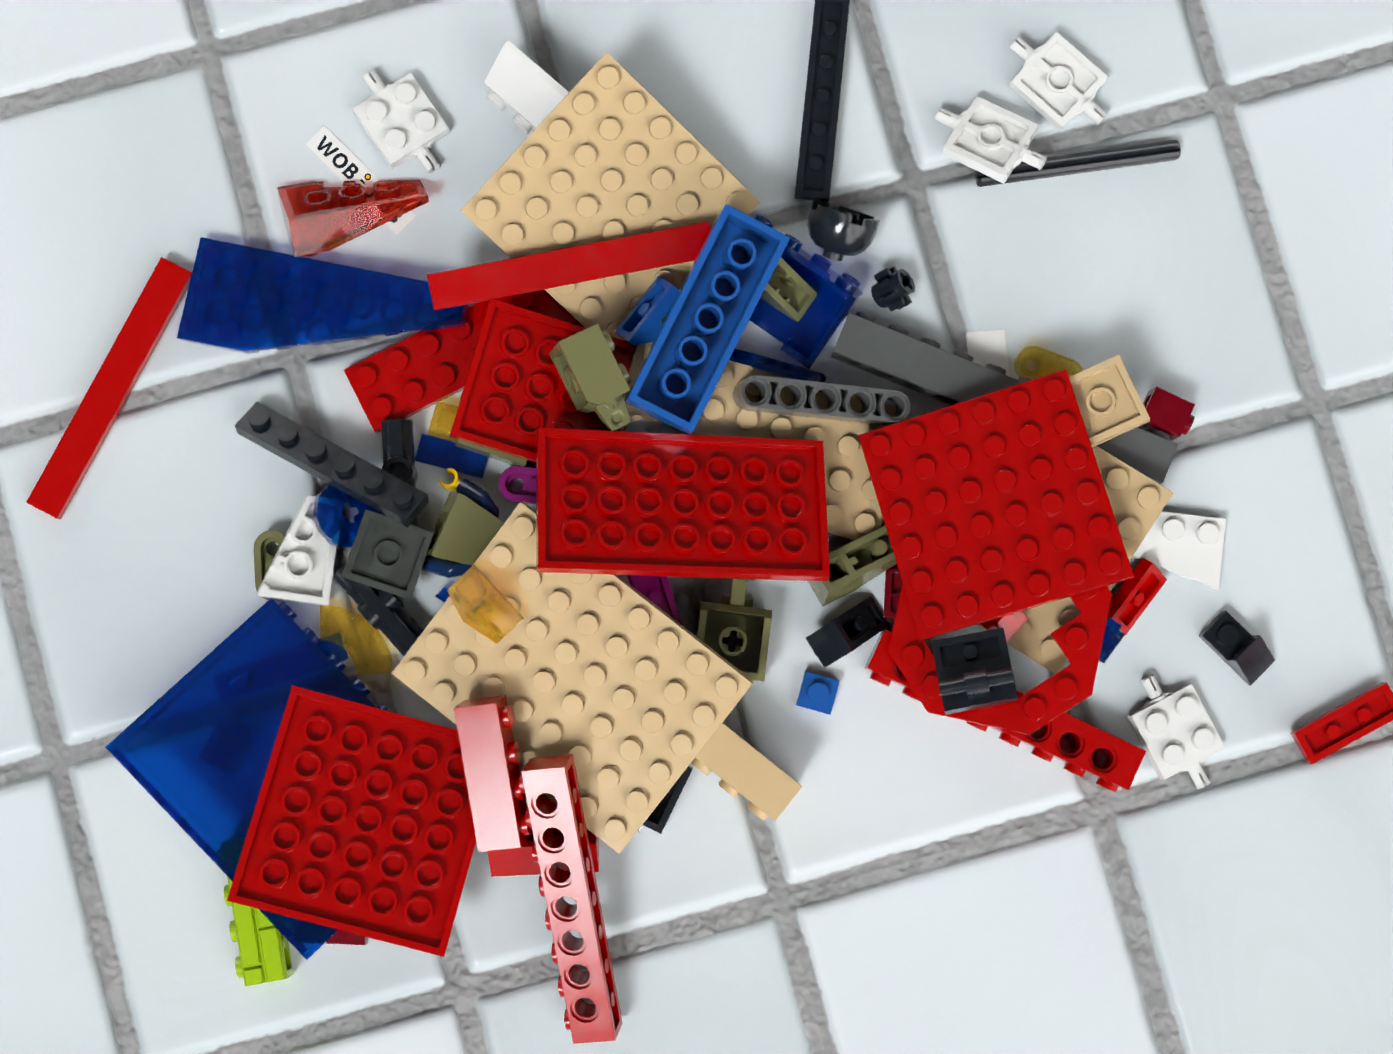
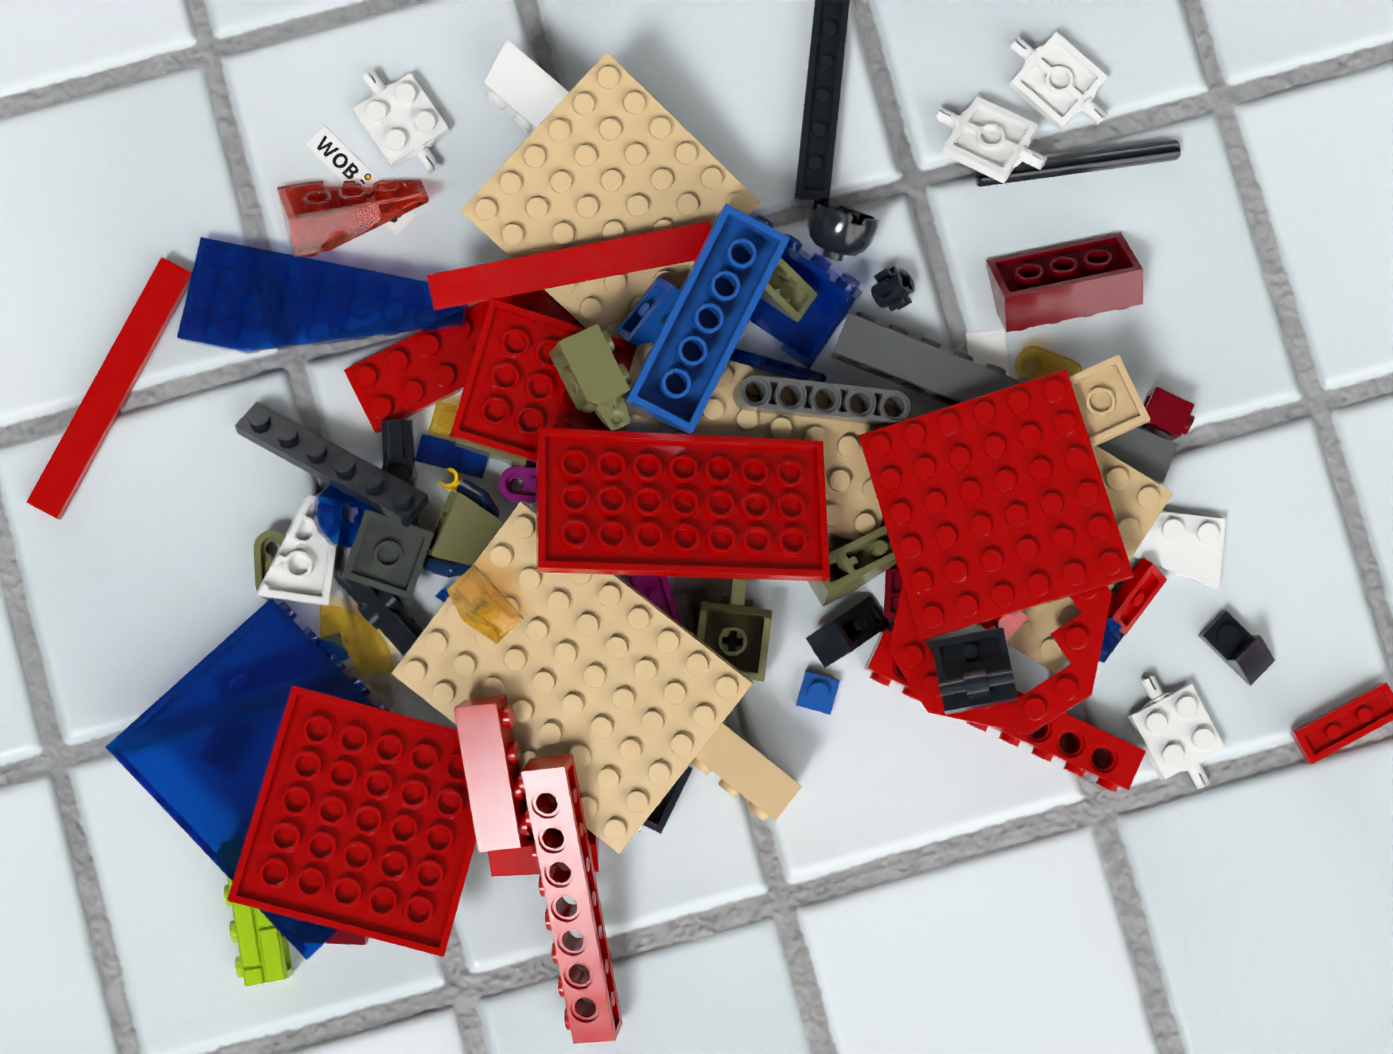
(1065, 282): none -> dark red slope

